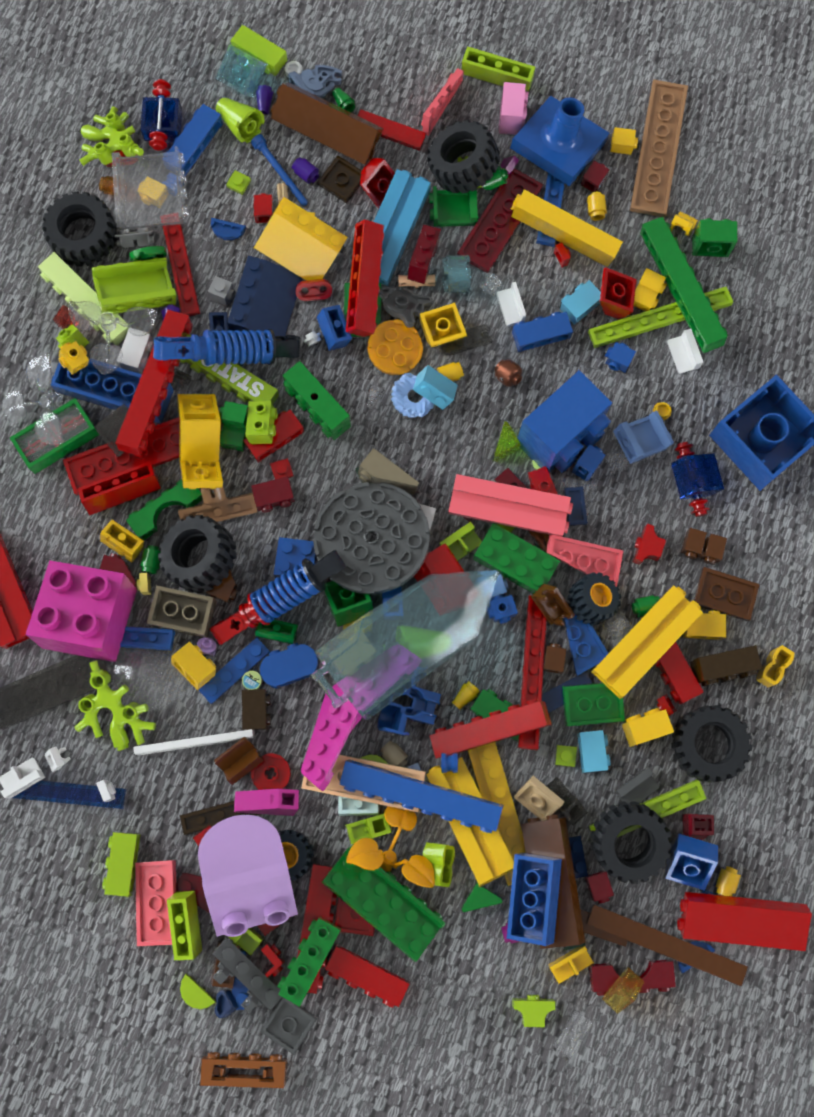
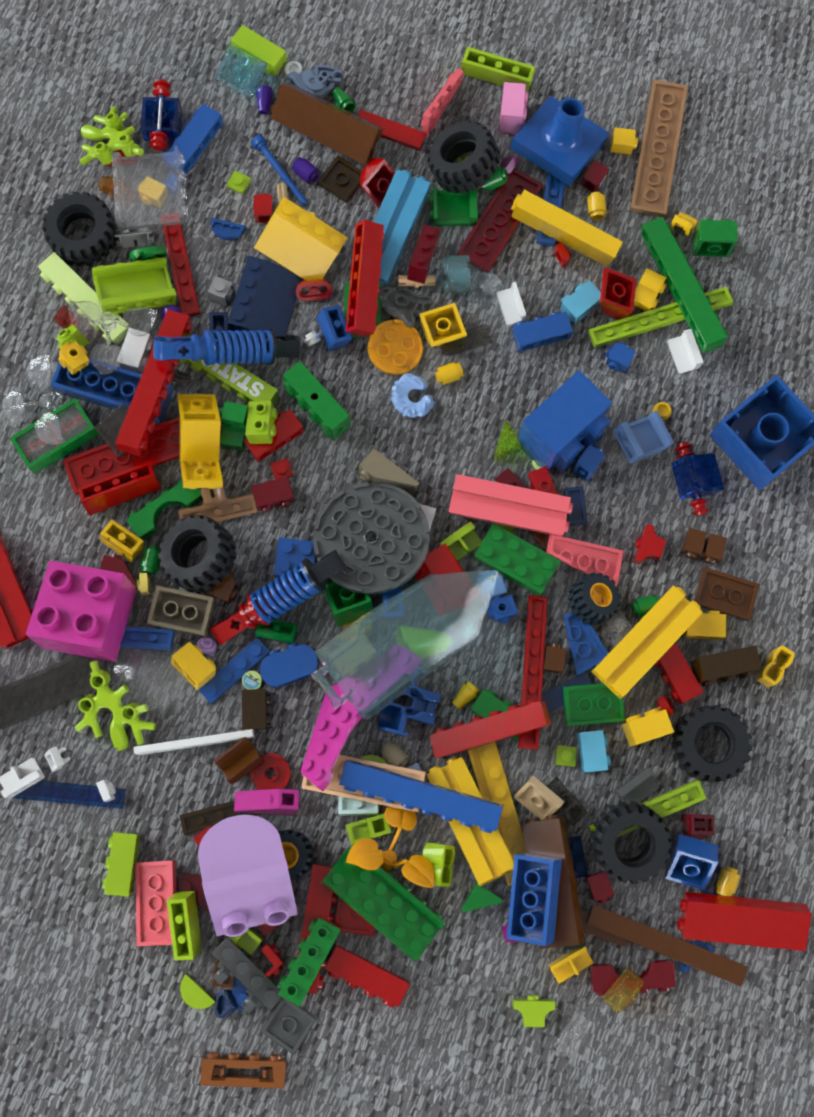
(240, 118): lime cone -> none
(435, 387): medium azure brick -> none
(449, 763): blue wheel -> none
(508, 372): copper head -> none
(552, 604): reddish brown hinge -> none

